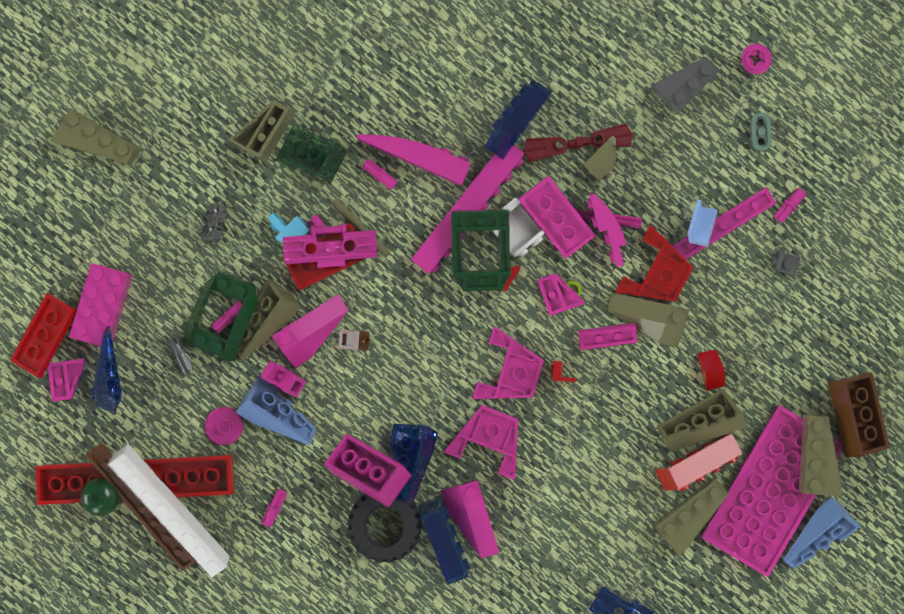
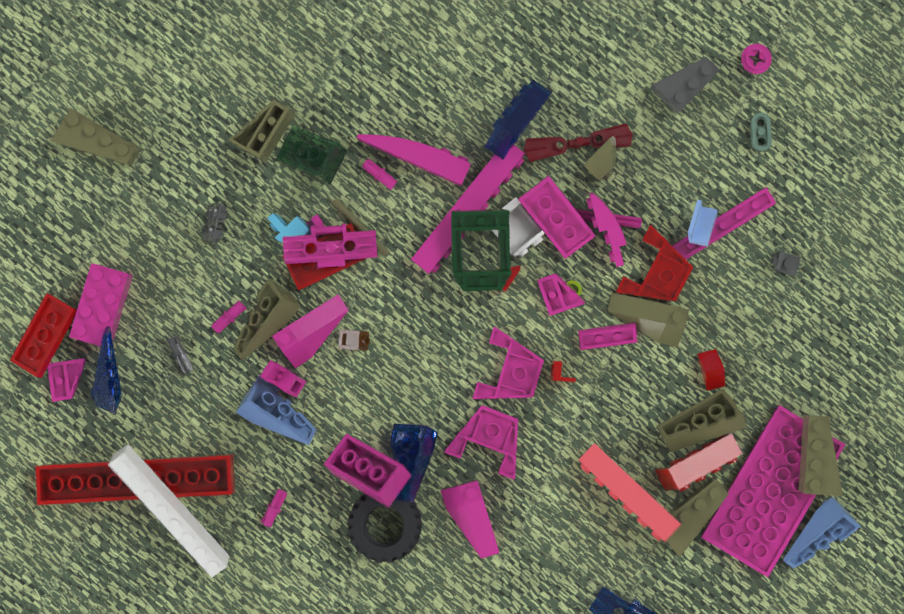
(99, 497): dark green cylinder -> none
(100, 458): reddish brown tile -> none
(213, 342): dark green wedge -> none
(228, 422): dark pink tile -> none
(443, 540): clear blue wedge -> none
(630, 493): none -> coral brick
(790, 204): dark pink axle -> none
(858, 415): reddish brown brick -> none

